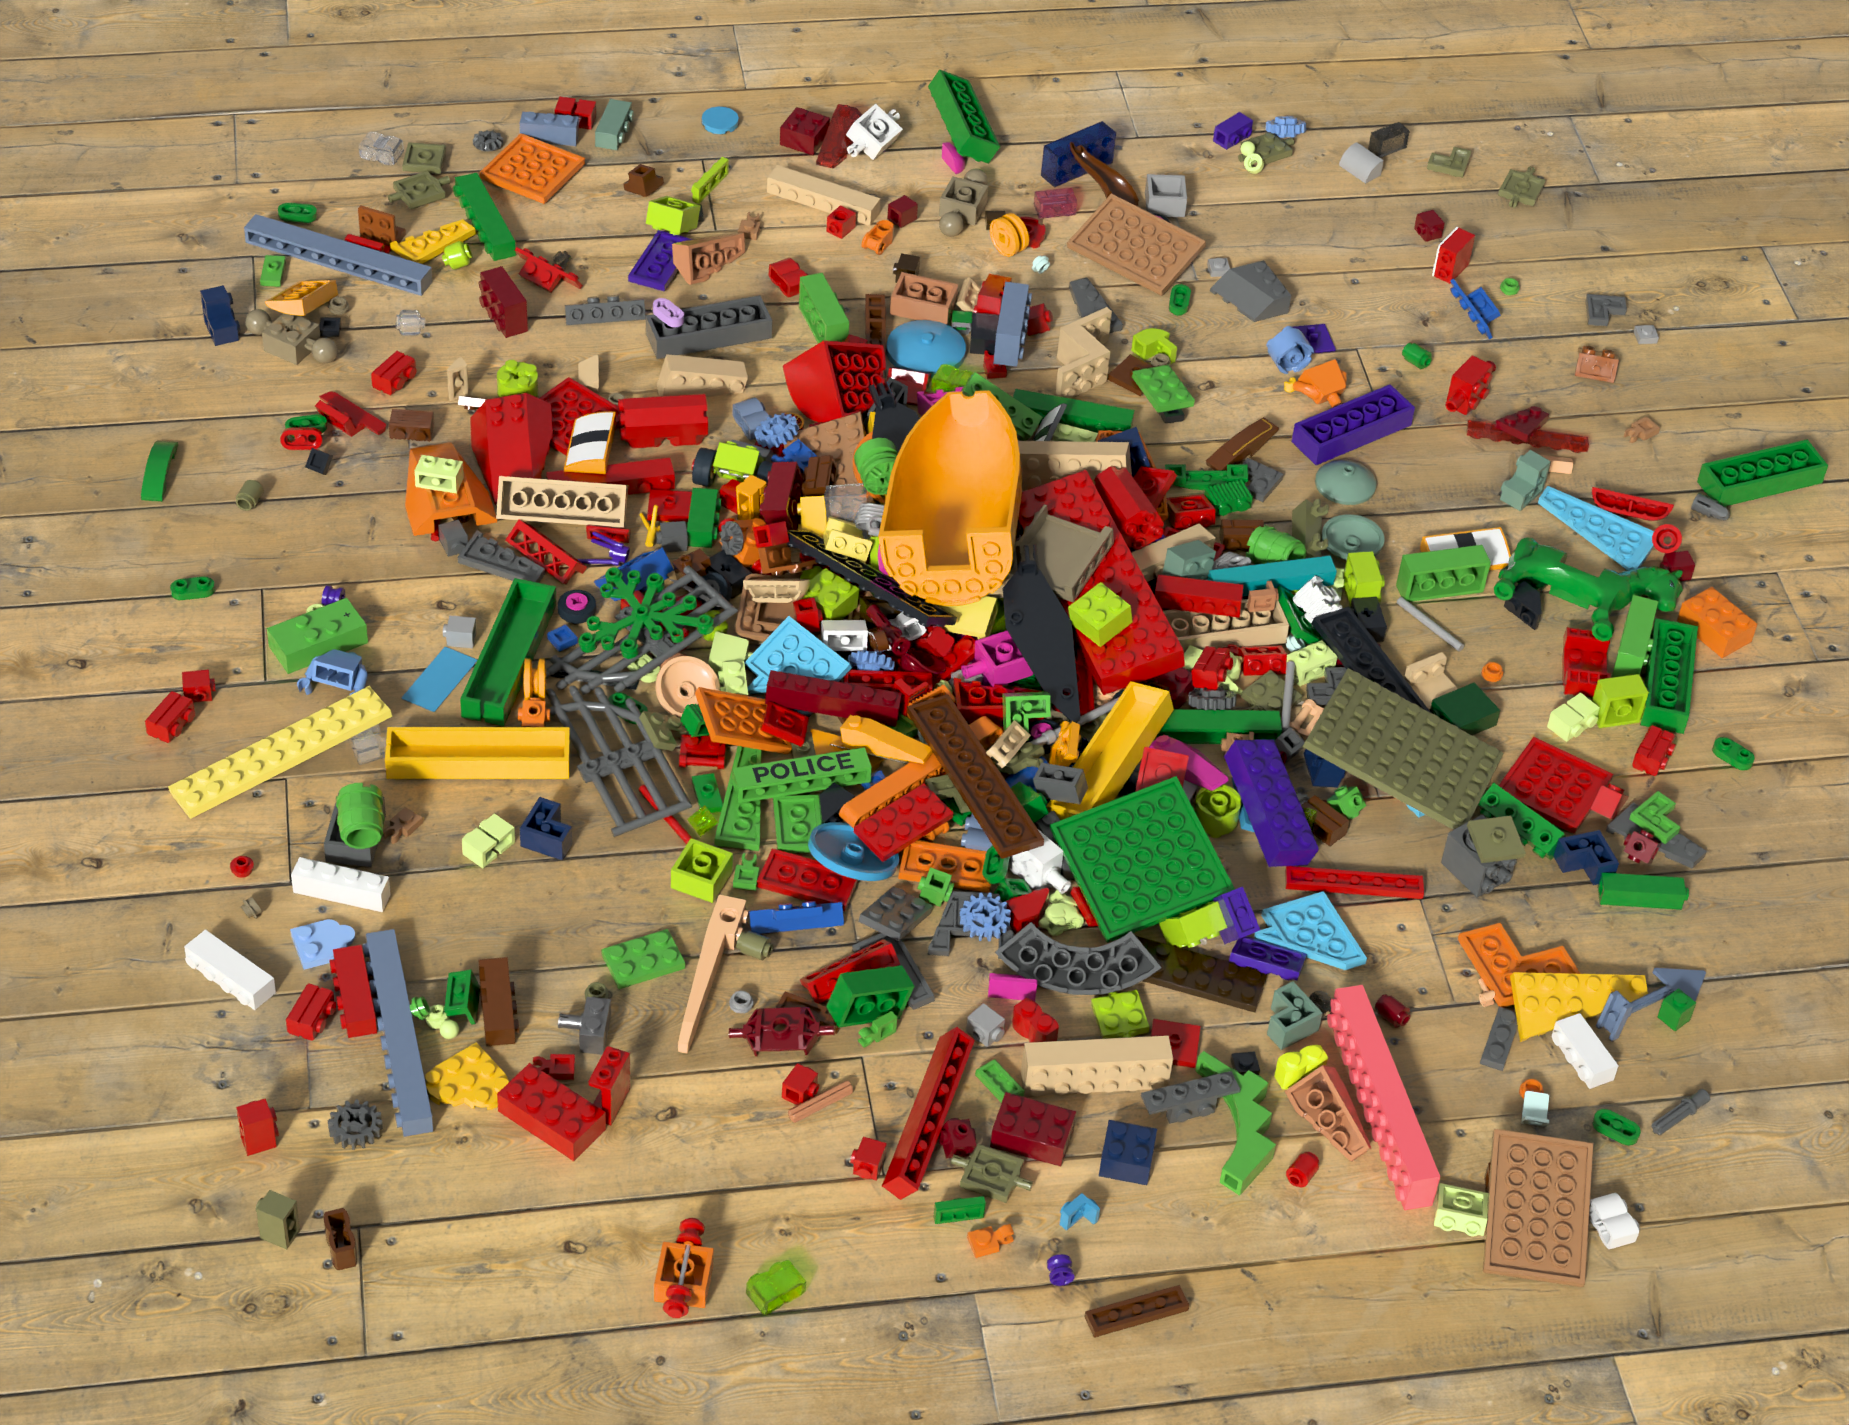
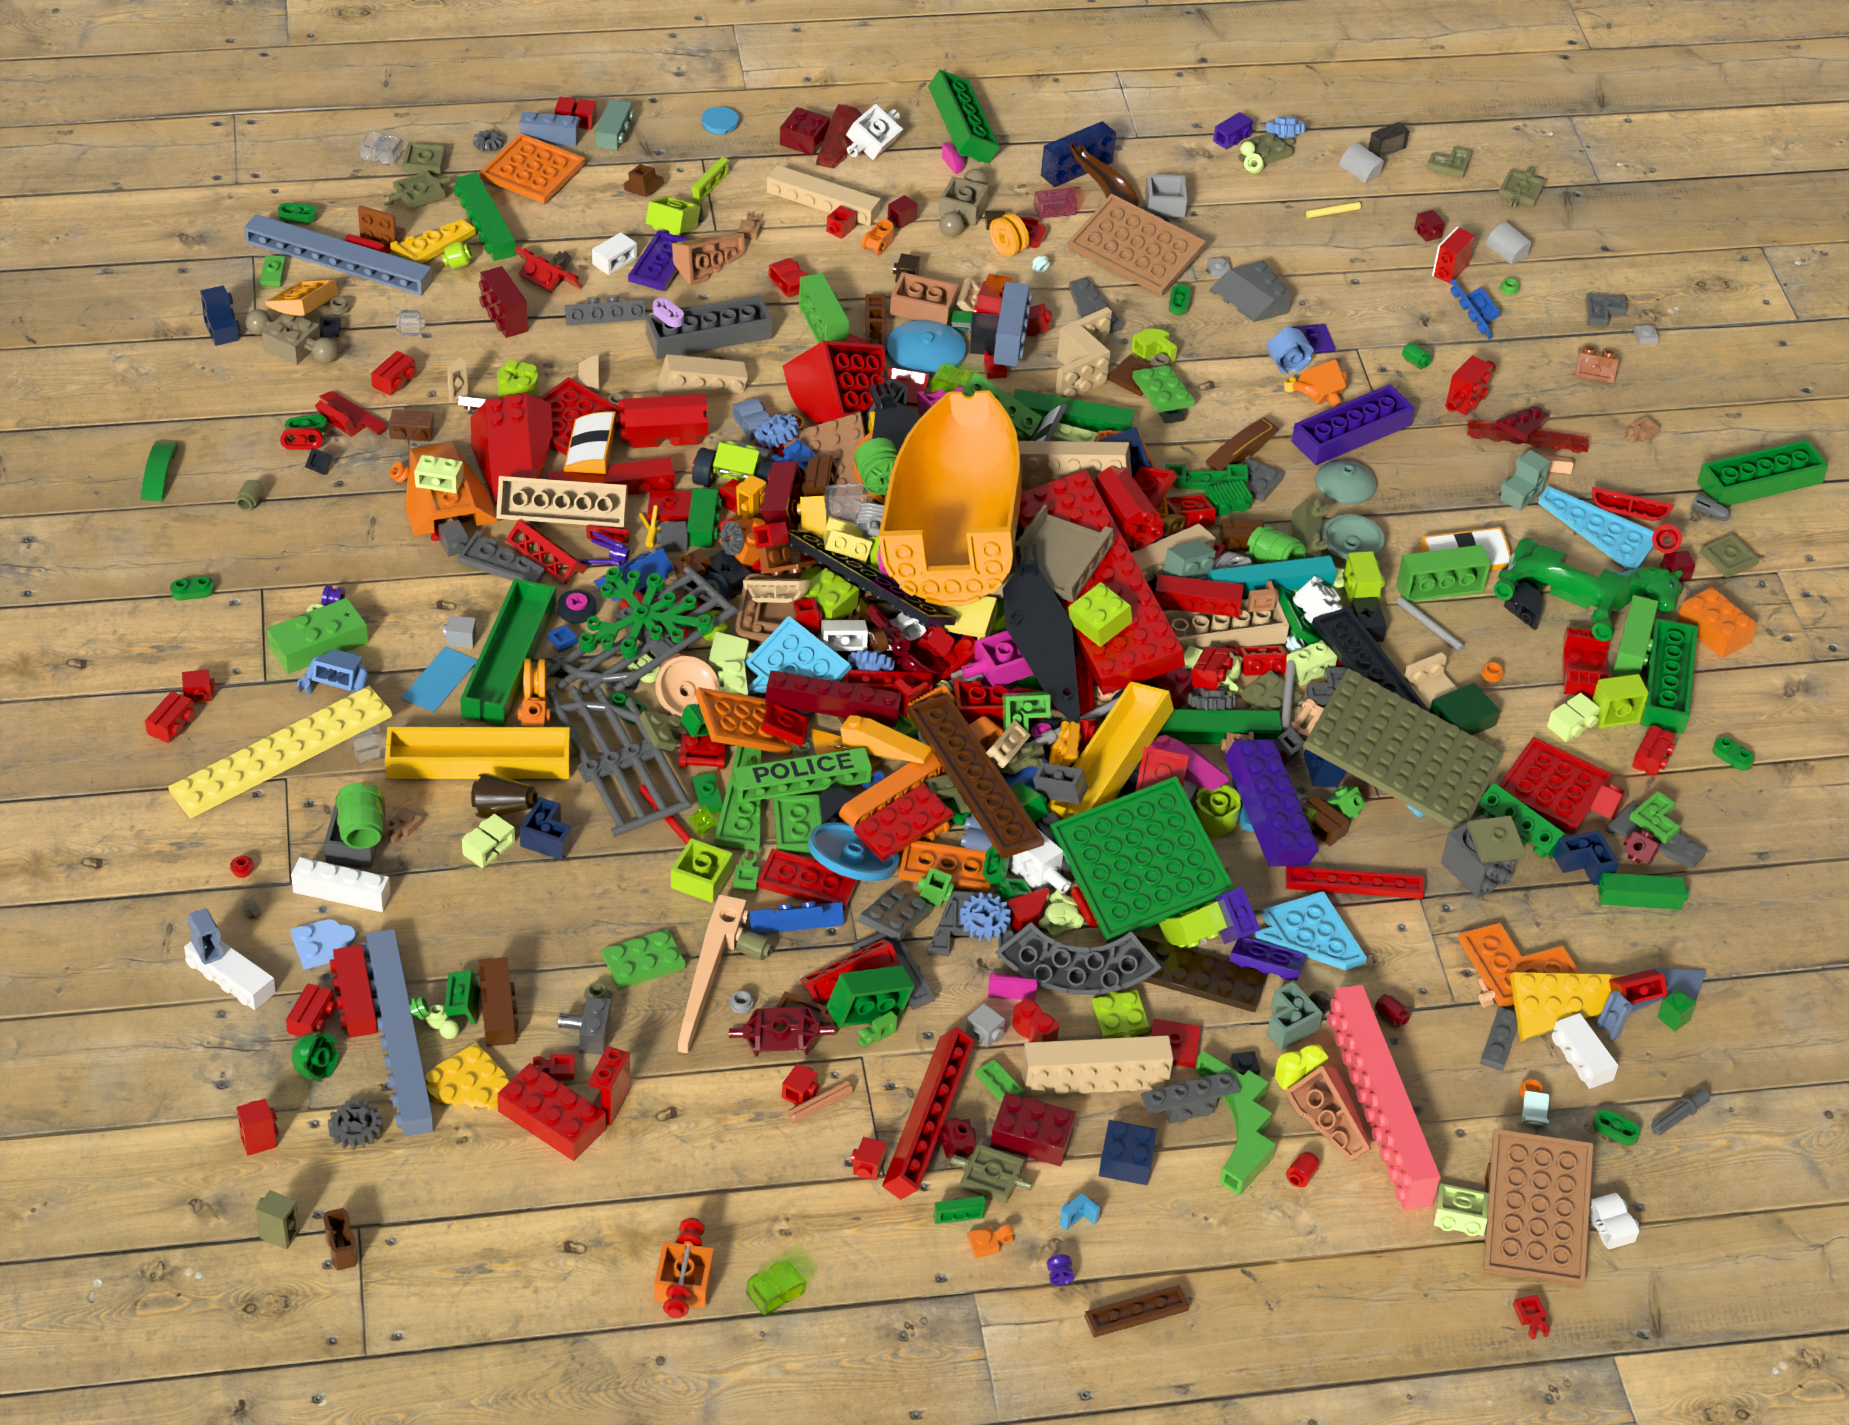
(205, 936): none -> sand blue brick
(315, 1055): none -> green cylinder
(399, 472): none -> orange bush
(501, 796): none -> dark brown cone
(614, 253): none -> white brick
(1087, 731): none -> red plate
(1173, 524): none -> pearl gold plate
(1333, 210): none -> light yellow bar
(1509, 243): none -> light grey brick
(1532, 1312): none -> red plate
(1640, 986): none -> red brick
(1729, 555): none -> olive plate

